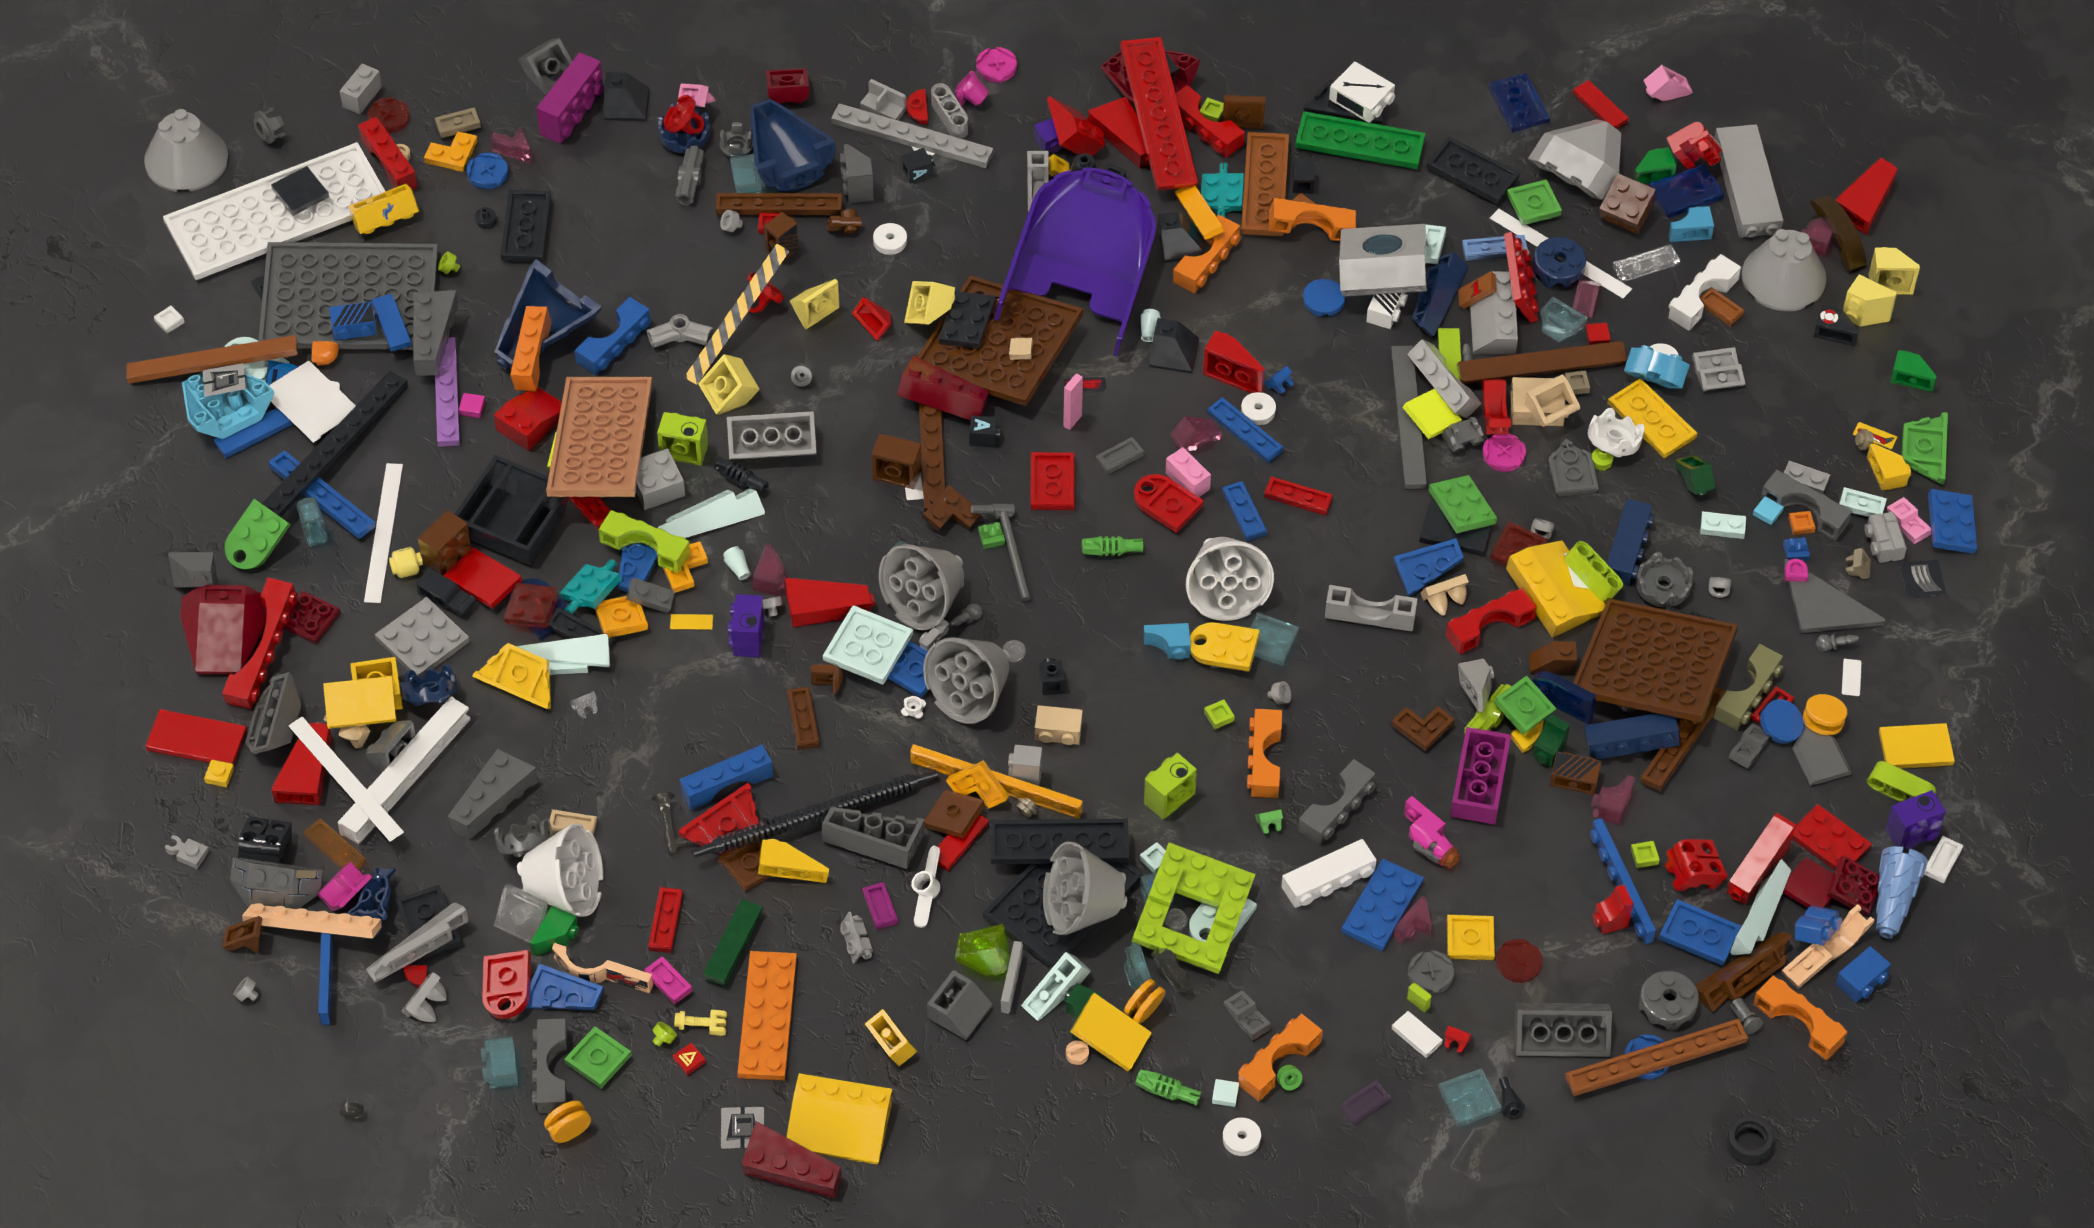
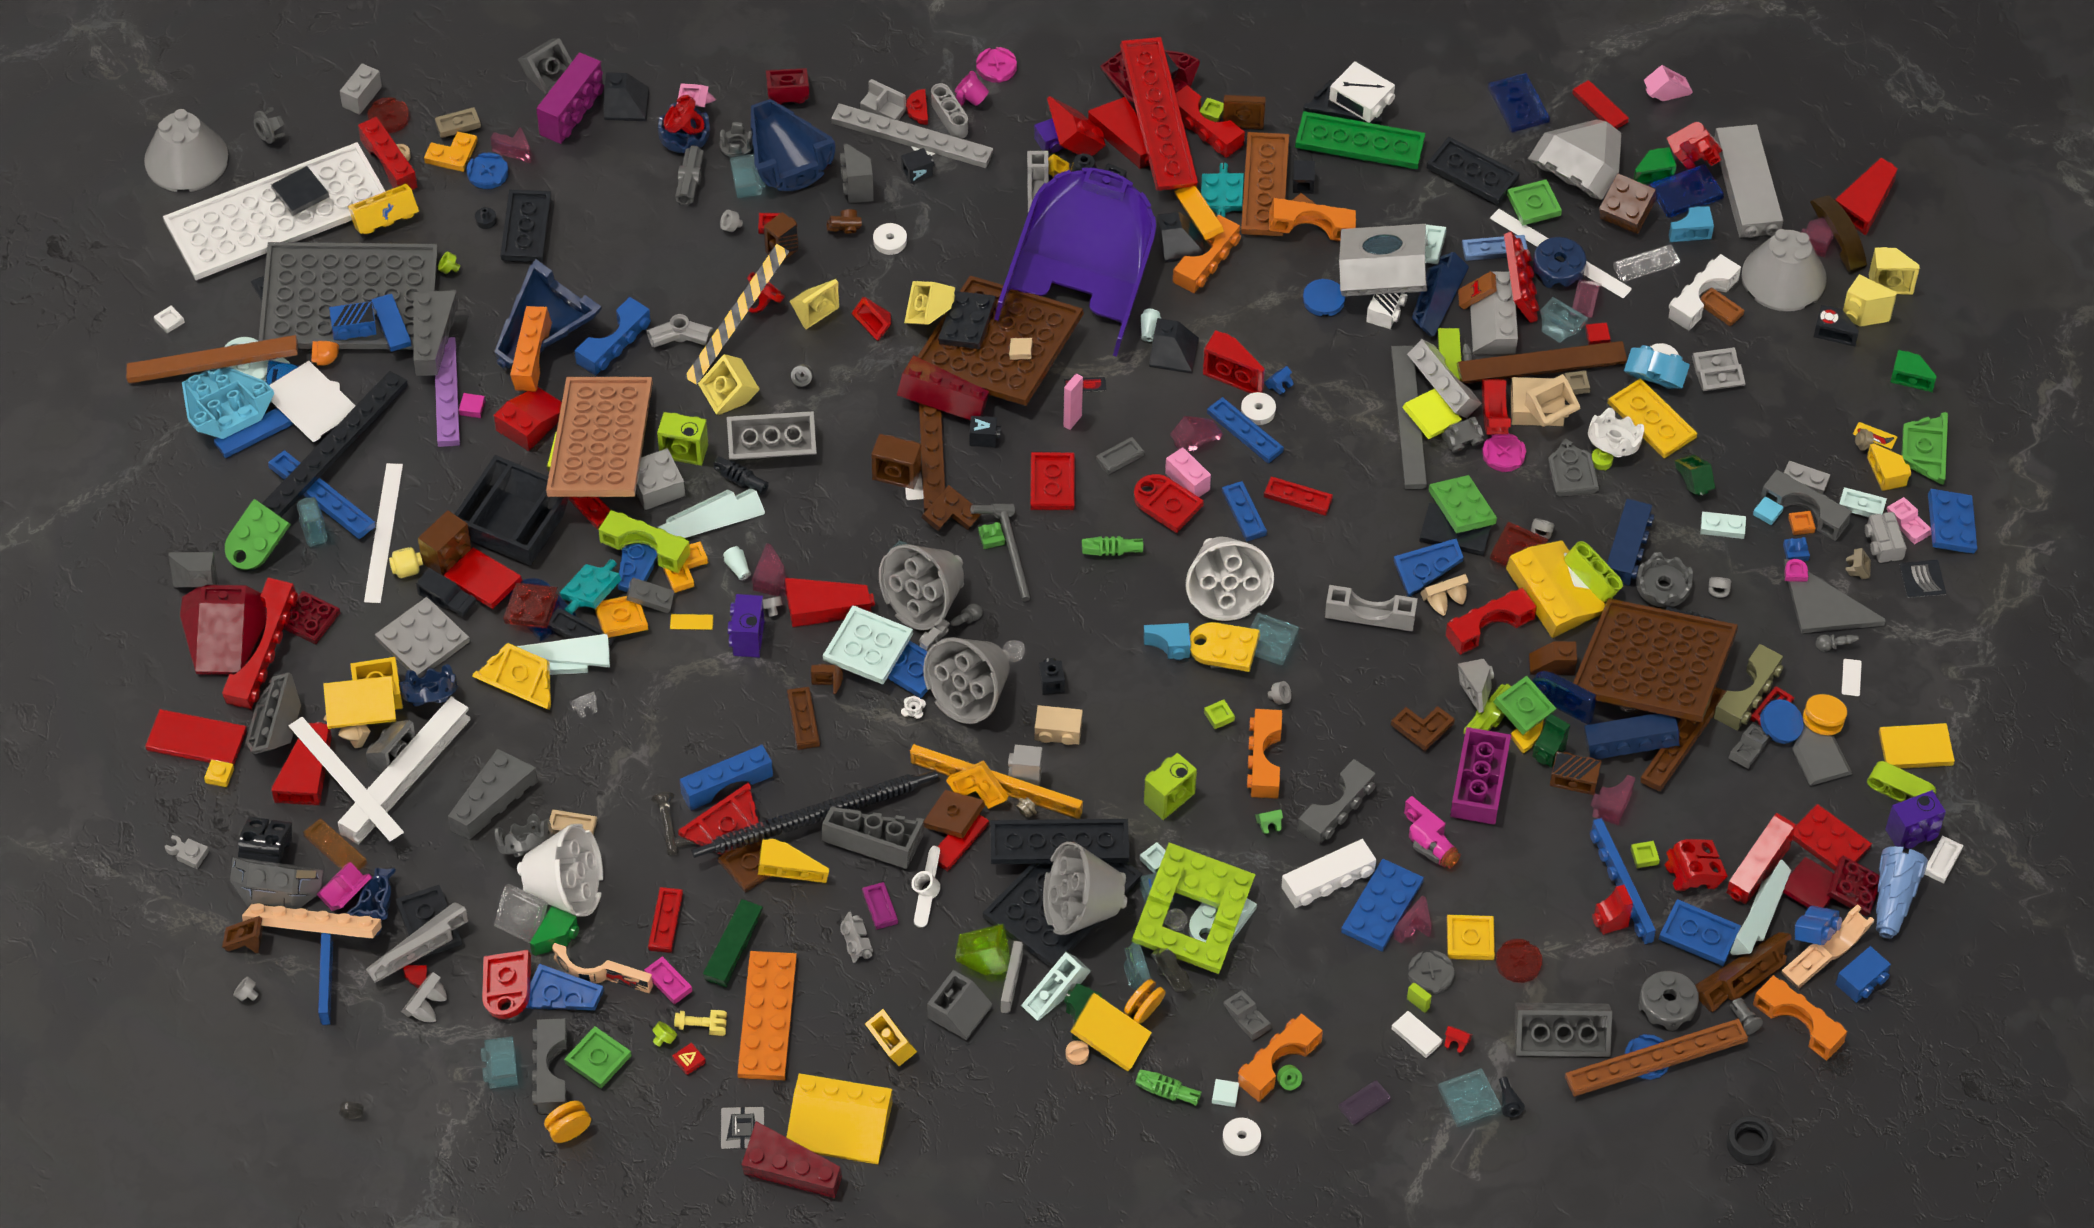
(224, 379): sticker -> none
(780, 202): reddish brown plate -> none

